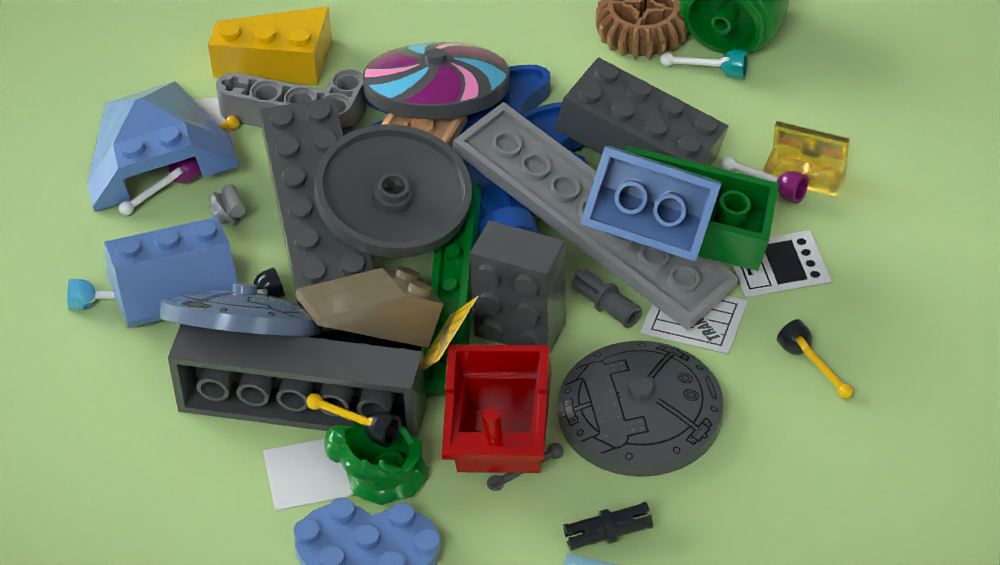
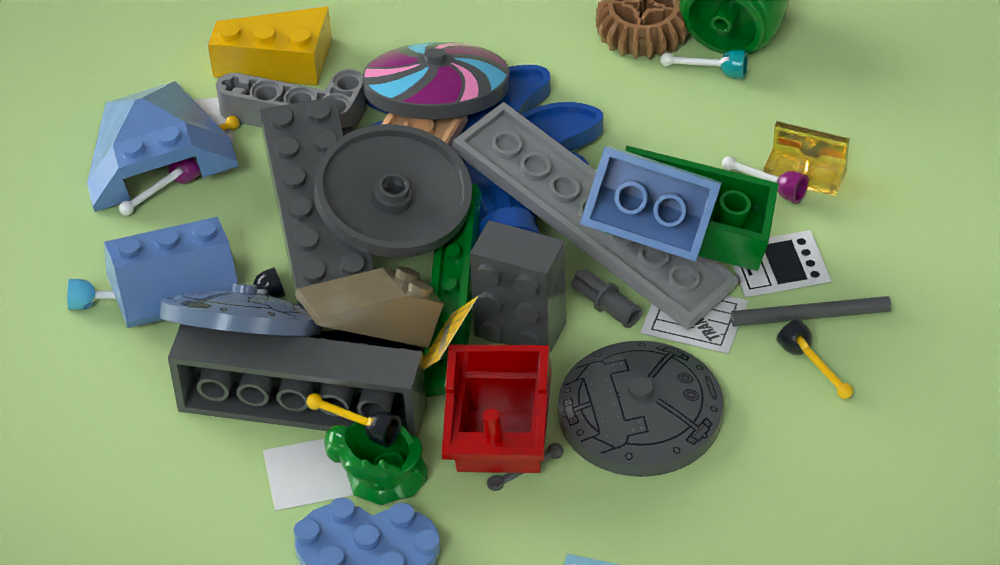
(227, 205): light grey plate -> none
(608, 526): black pin -> none
(623, 110): dark grey brick -> none
(811, 311): none -> dark grey bar

